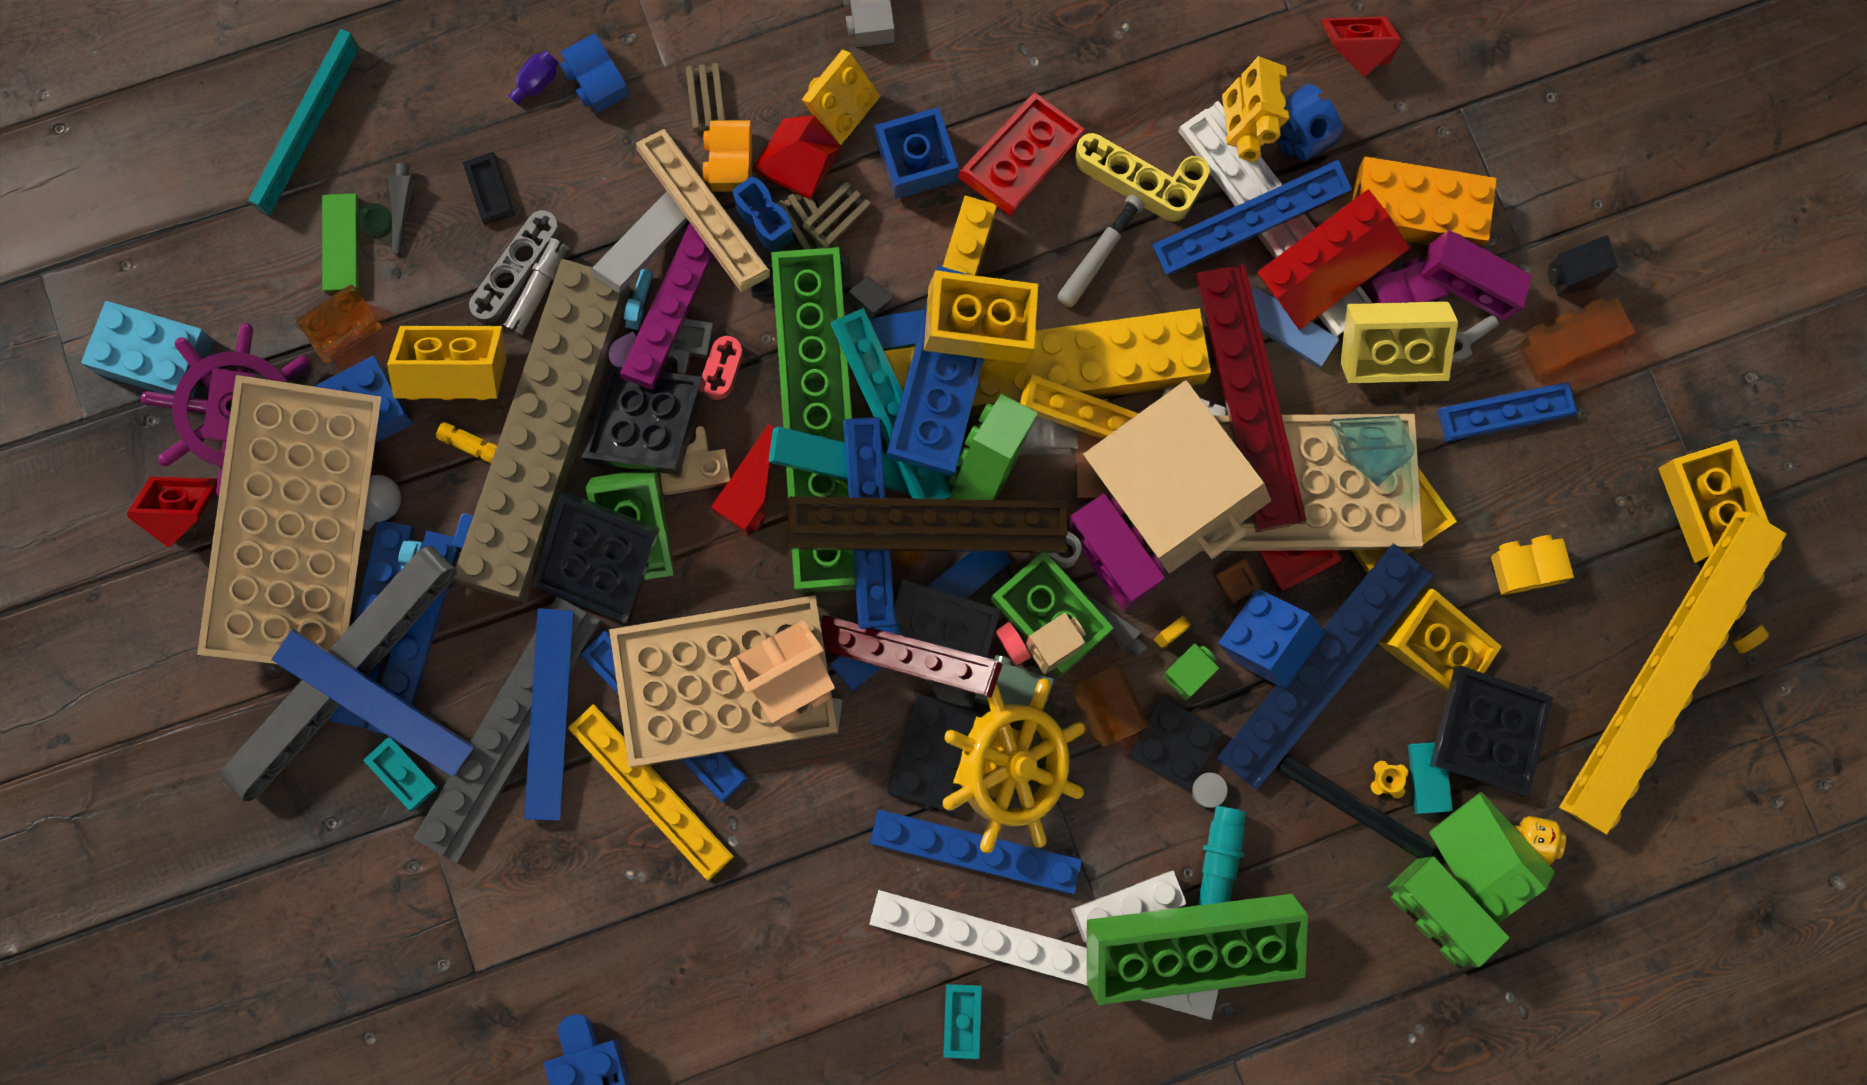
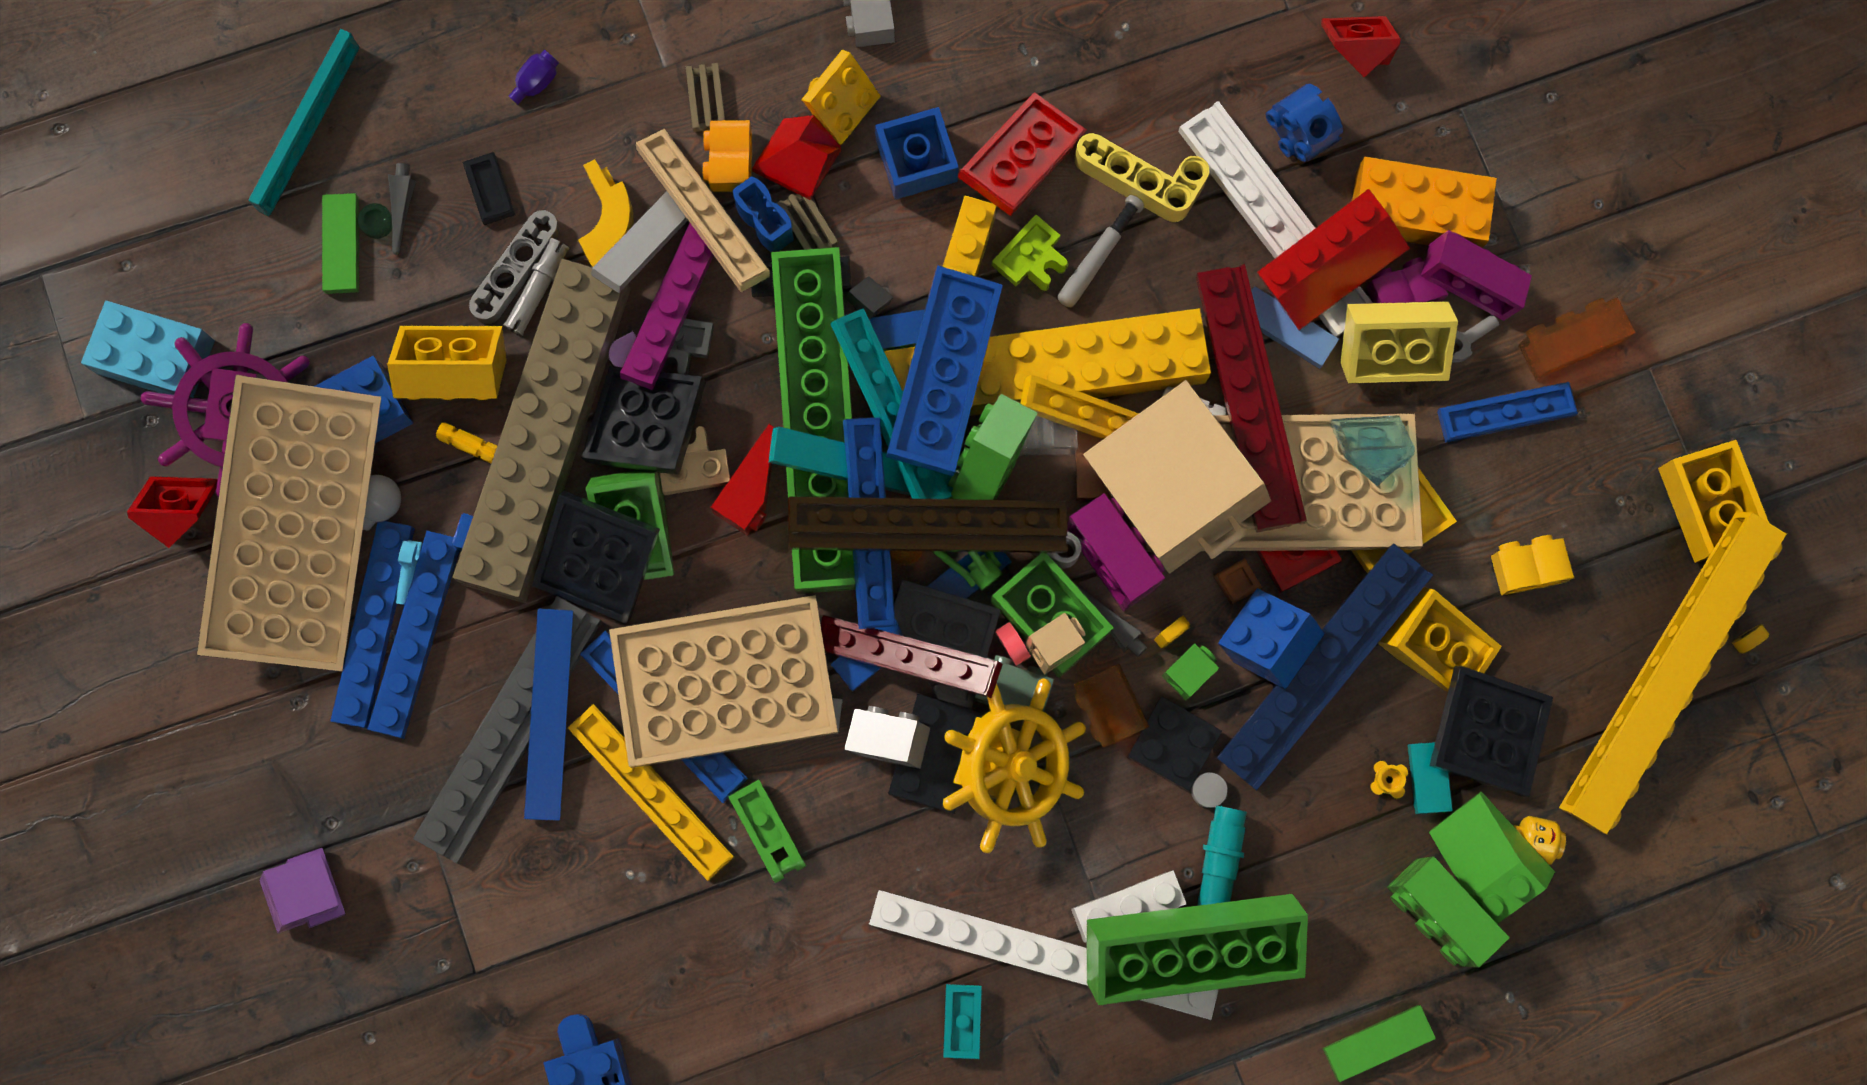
(301, 892): none -> medium lavender plate
(338, 323): clear orange bracket -> none
(362, 648): dark grey beam -> none
(372, 702): blue tile -> none
(401, 773): teal plate -> none
(594, 73): blue brick -> none
(616, 214): none -> yellow arch
(635, 307): medium azure bar -> none
(729, 370): coral beam -> none
(766, 830): none -> bright green plate
(785, 673): light nougat piece -> none
(852, 198): dark tan tile -> none
(887, 737): none -> brick
(964, 850): blue plate -> none
(981, 317): yellow brick -> none
(983, 570): none -> bright green plant
(1031, 254): none -> lime plate
(1252, 218): blue plate -> none
(1258, 109): yellow hips -> none
(1355, 807): black axle -> none
(1379, 1043): none -> bright green tile
(1582, 266): black slope -> none

